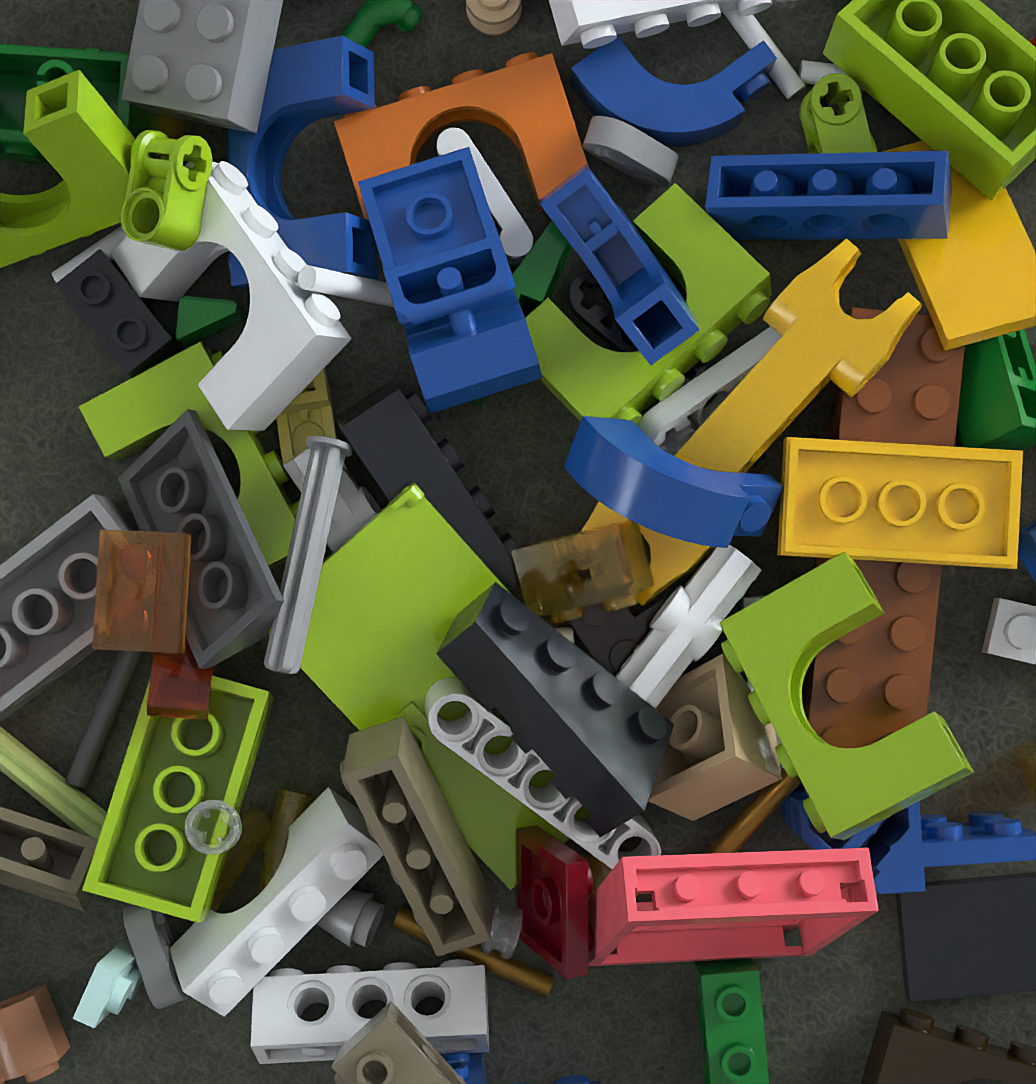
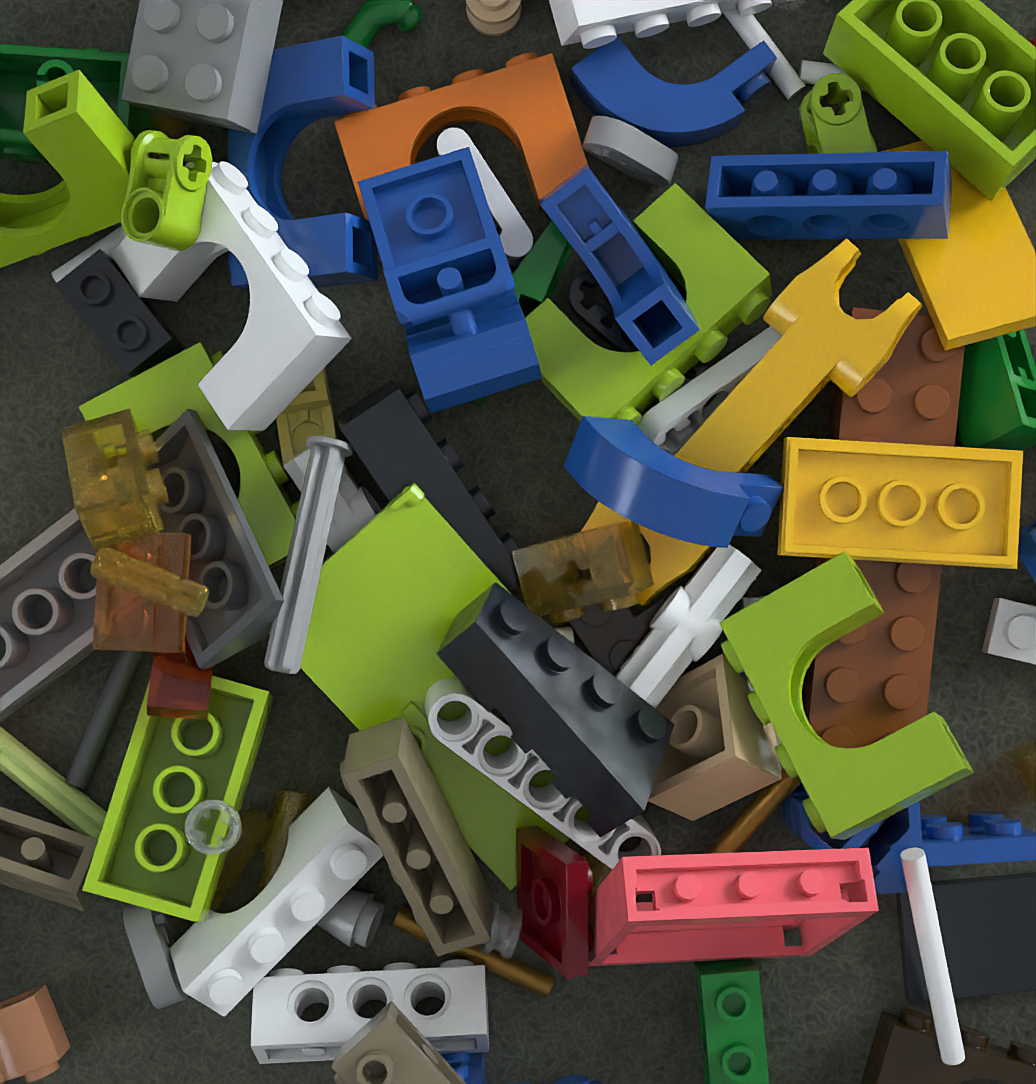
(110, 985): light aqua plate -> none
(113, 478): none -> clear yellow brick
(149, 581): none -> clear yellow axle
(205, 317): green slope -> none
(344, 285): white bar -> none
(932, 955): none -> white bar

